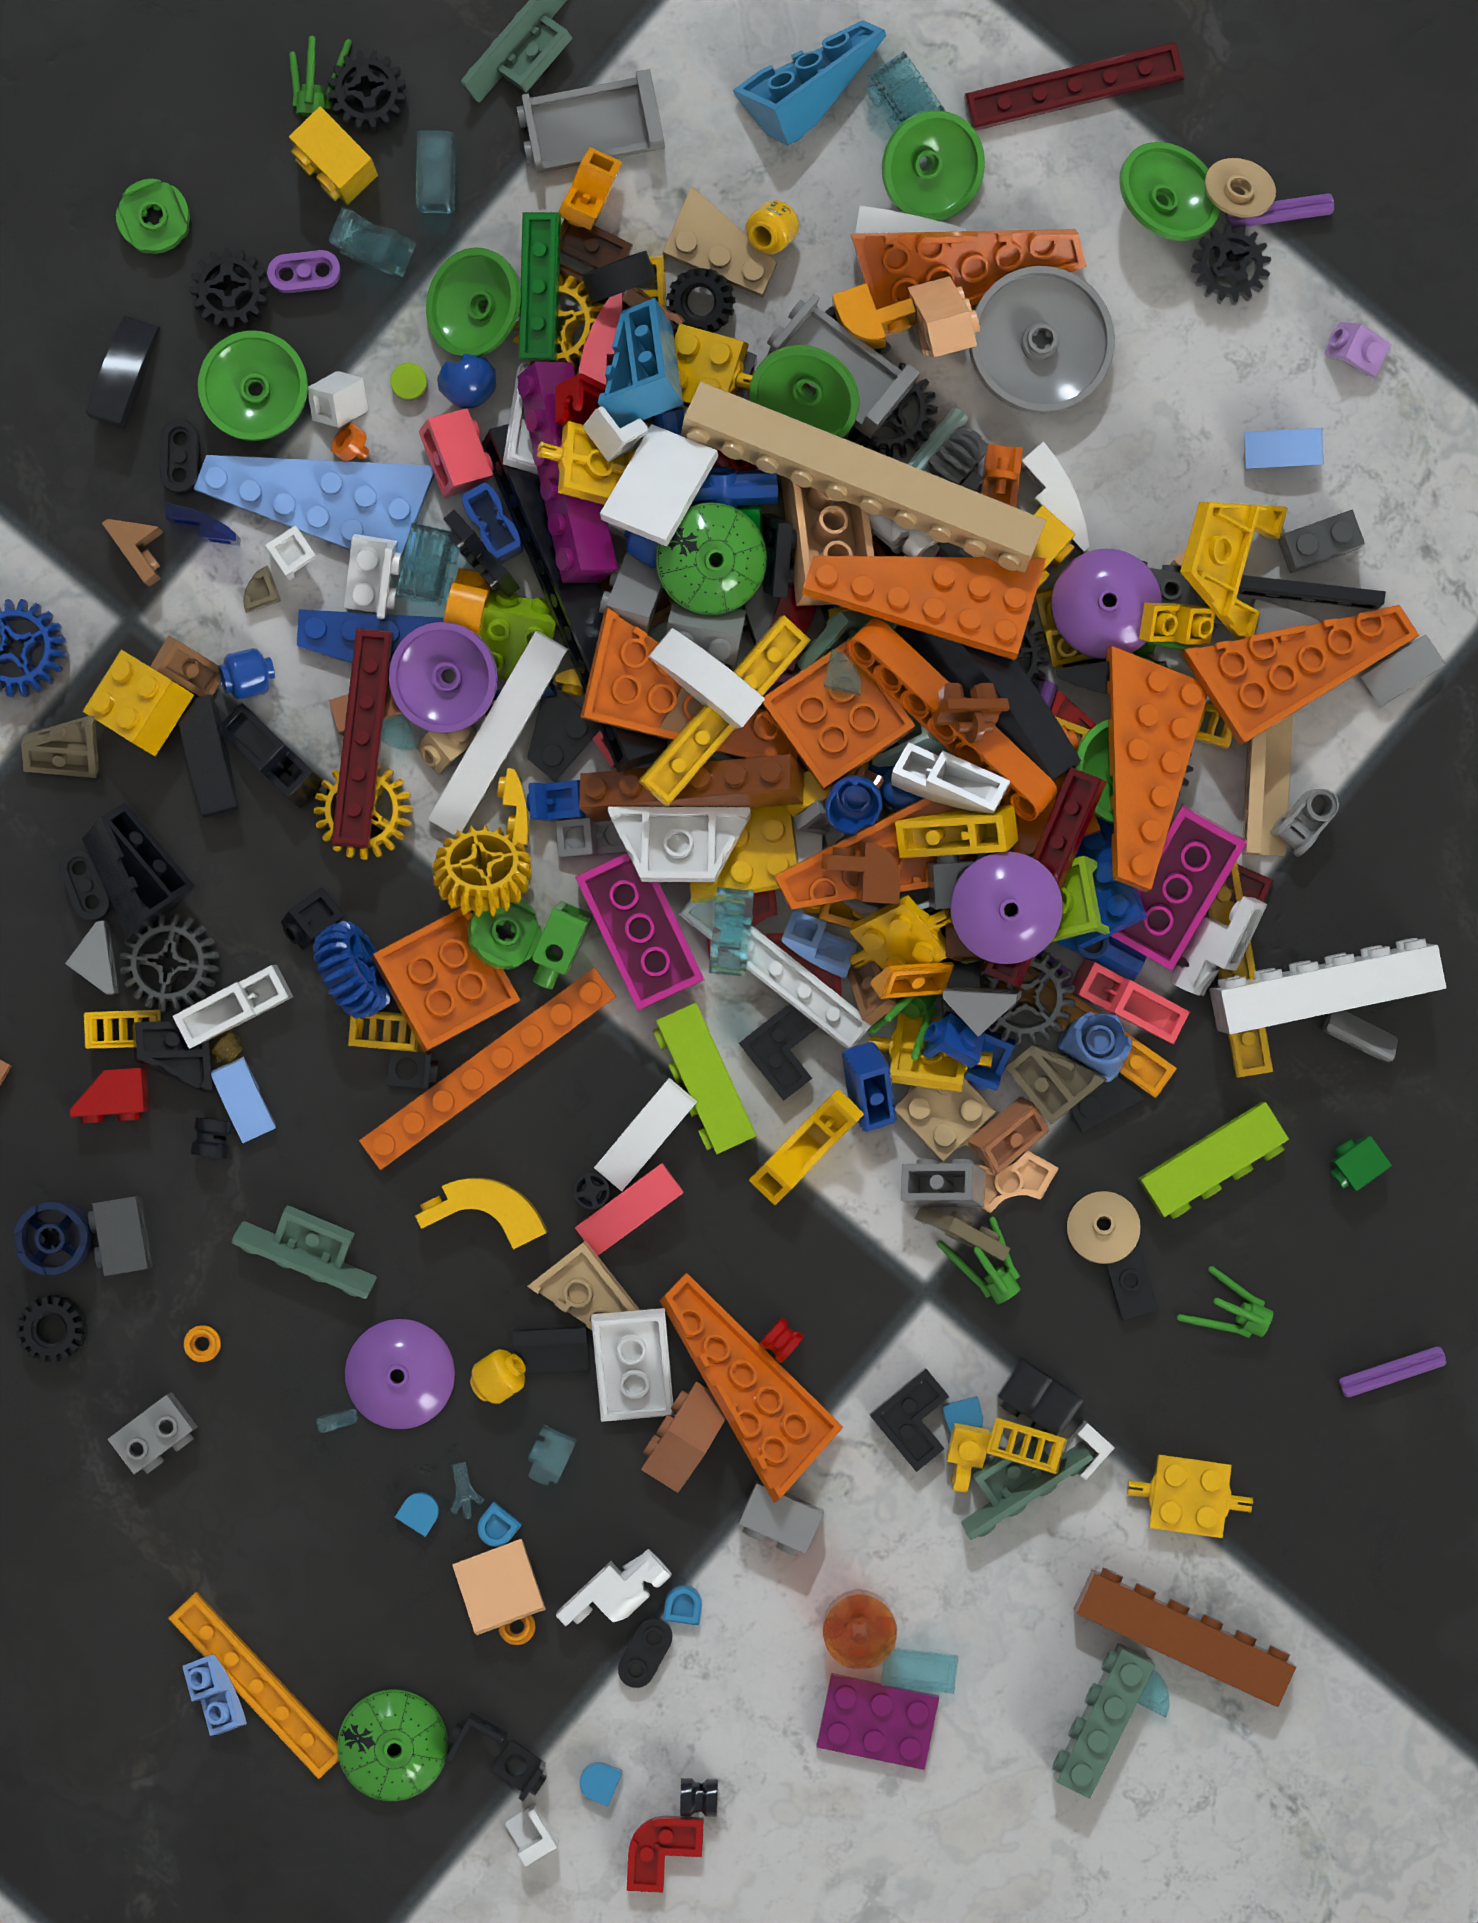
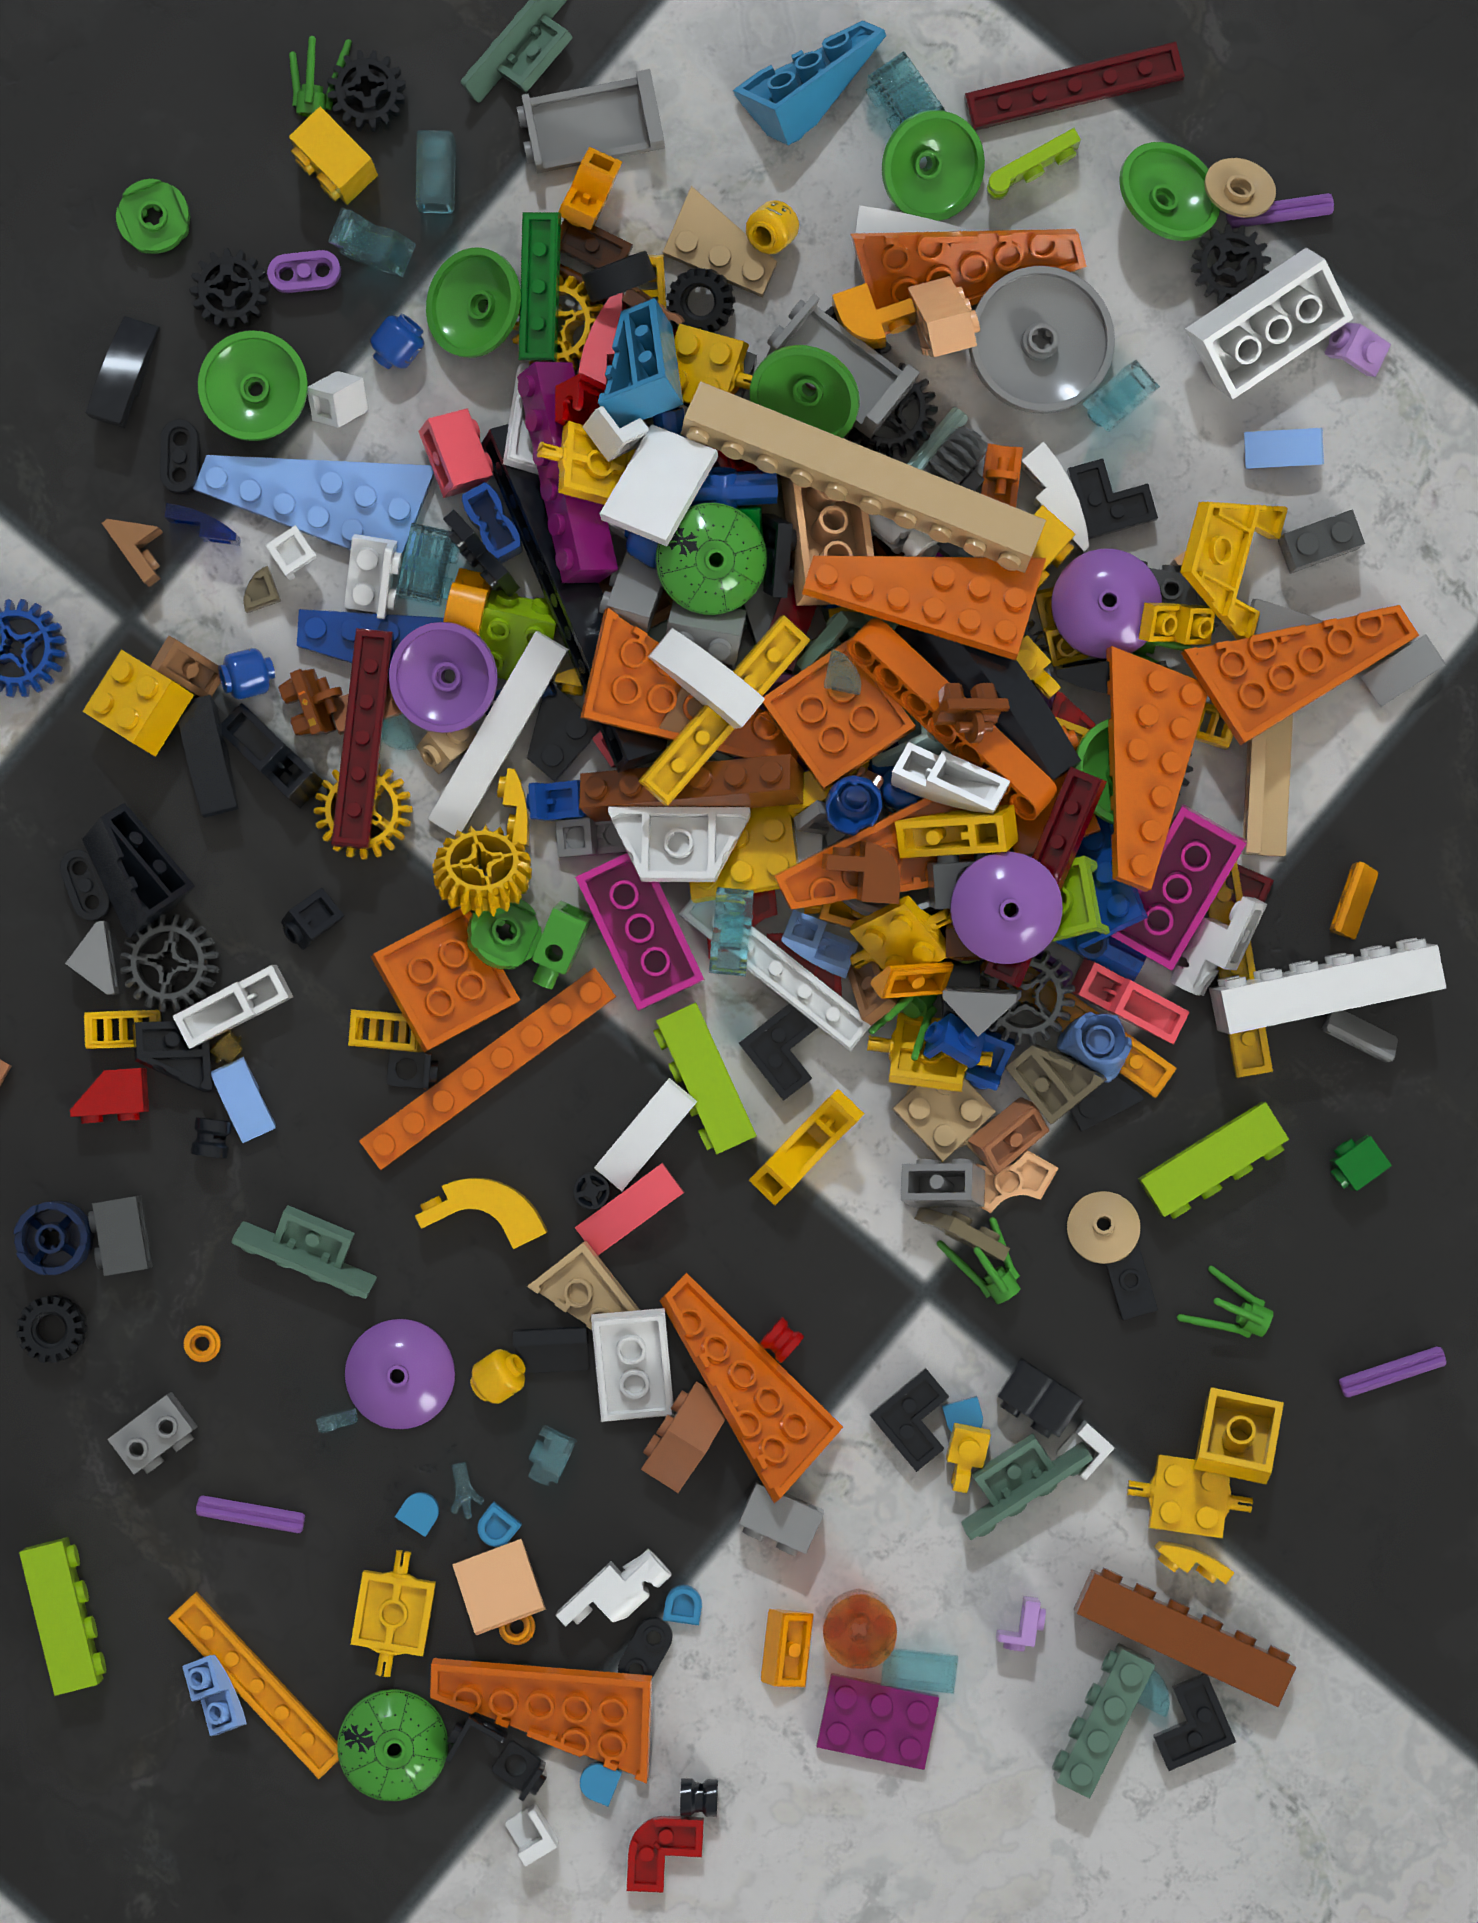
(62, 1615): none -> lime brick
(63, 749): dark tan wing -> none
(250, 1514): none -> medium lavender axle
(315, 699): none -> dark orange hips
(348, 970): blue gear -> none
(350, 443): orange tile -> none
(393, 1613): none -> yellow plate
(397, 341): none -> blue head
(408, 381): lime tile -> none
(467, 381): blue hair -> none
(566, 1708): none -> orange wing
(786, 1648): none -> light orange slope
(869, 1085): blue brick -> none
(1031, 1620): none -> lavender bracket
(1032, 164): none -> lime plate
(1033, 663): none -> yellow plate
(1055, 1454): yellow slope -> none
(1105, 510): none -> black plate
(1120, 396): none -> clear light blue brick
(1184, 1557): none -> yellow slope
(1204, 1728): none -> black plate
(1238, 1435): none -> yellow brick
(1269, 323): none -> white brick
(1300, 825): light grey piece -> none
(1311, 592): black tile -> none
(1354, 900): none -> light orange slope

